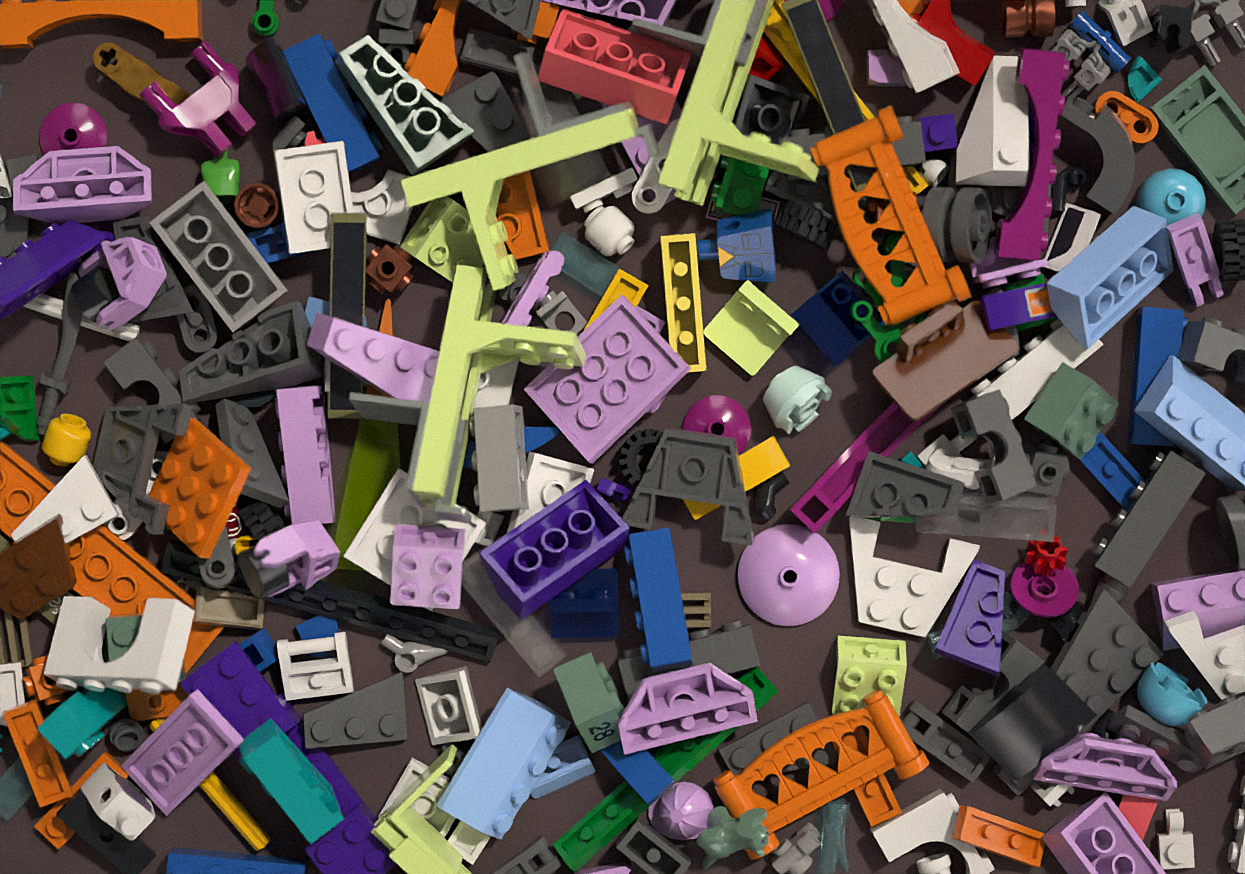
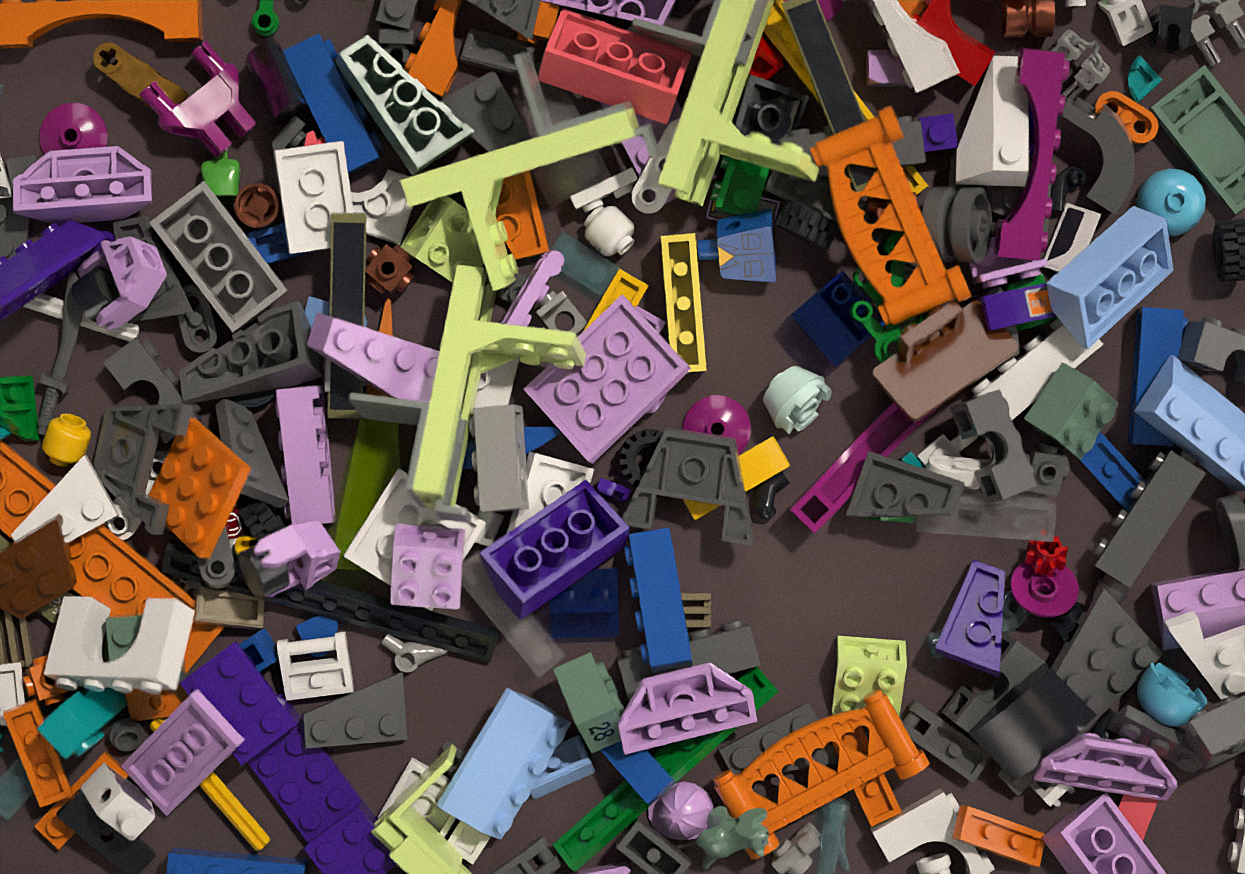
(291, 780): teal wedge -> none
(449, 706): white slope -> none
(750, 328): yellowish green bracket -> none
(767, 560): lavender dish -> none
(898, 593): white wing -> none
(933, 171): white hinge -> none
(1108, 50): blue pin -> none
(1175, 846): white plate -> none
(1195, 257): lavender hinge -> none

